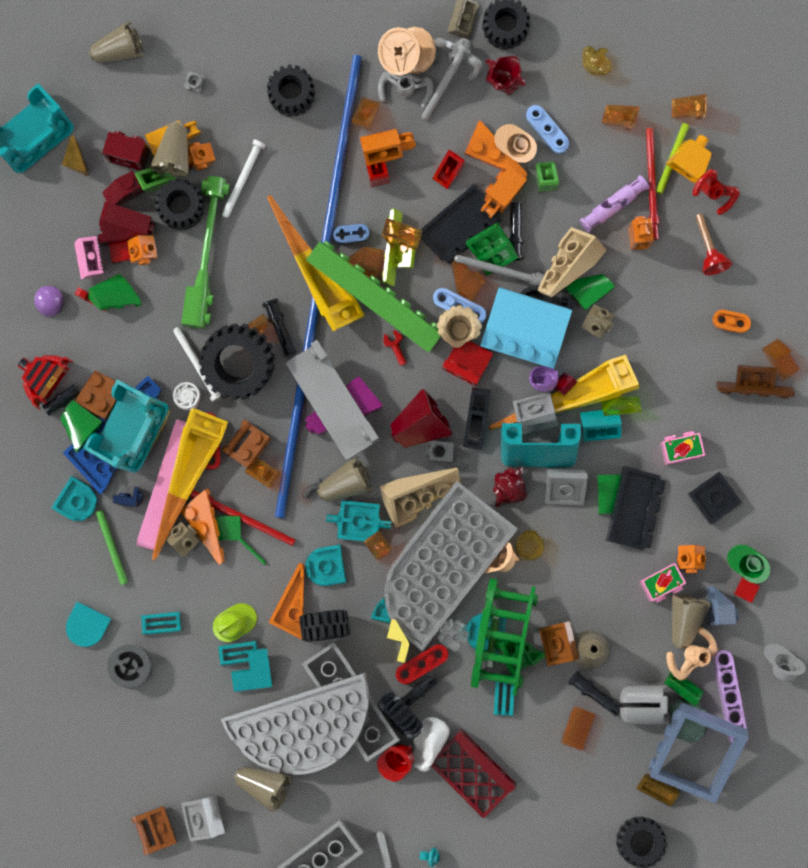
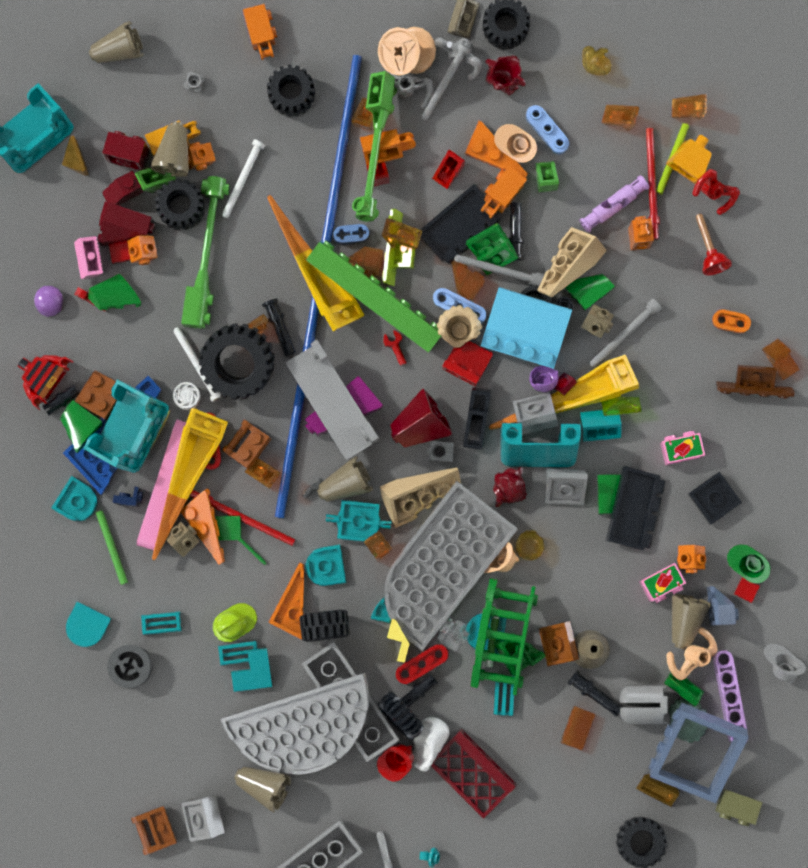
(260, 30): none -> orange brick
(378, 102): none -> bright green bar
(652, 308): none -> light grey piece
(738, 807): none -> olive brick

